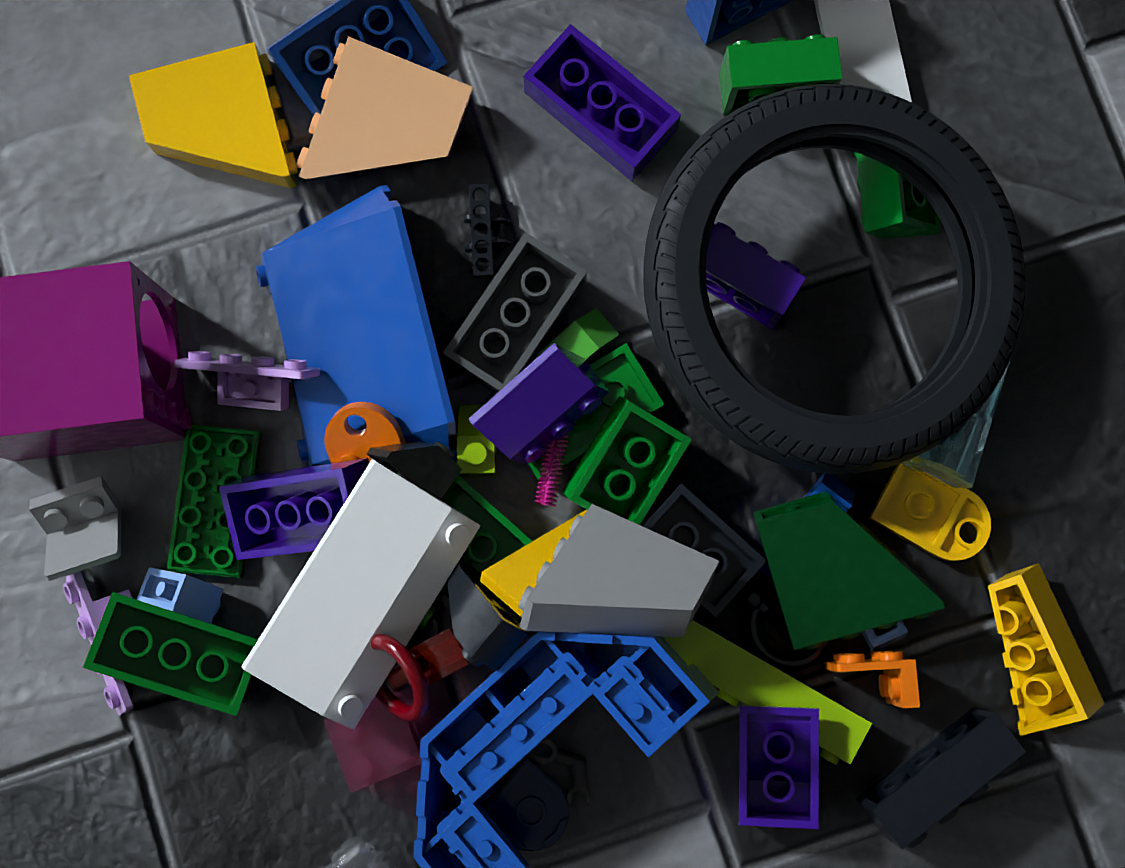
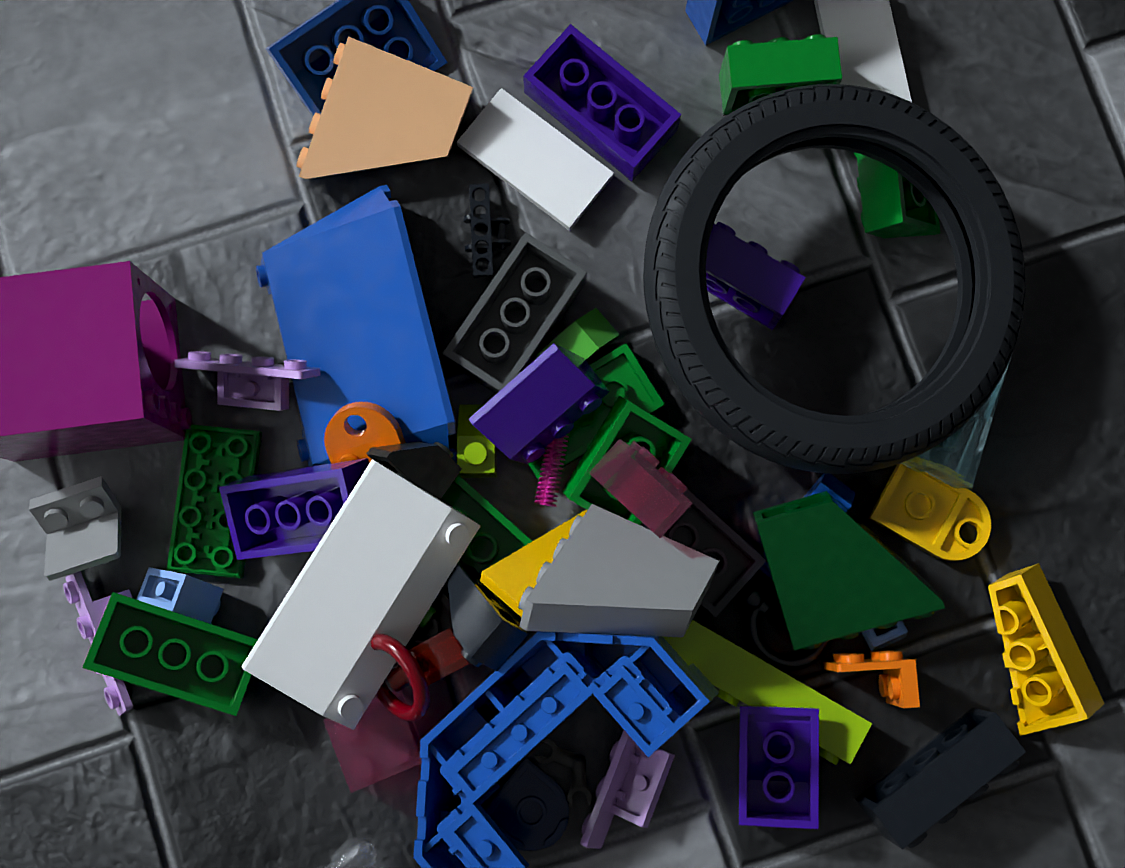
(217, 114): yellow slope -> none
(535, 159): none -> white tile
(627, 789): none -> lavender bracket
(645, 491): none -> clear pink brick

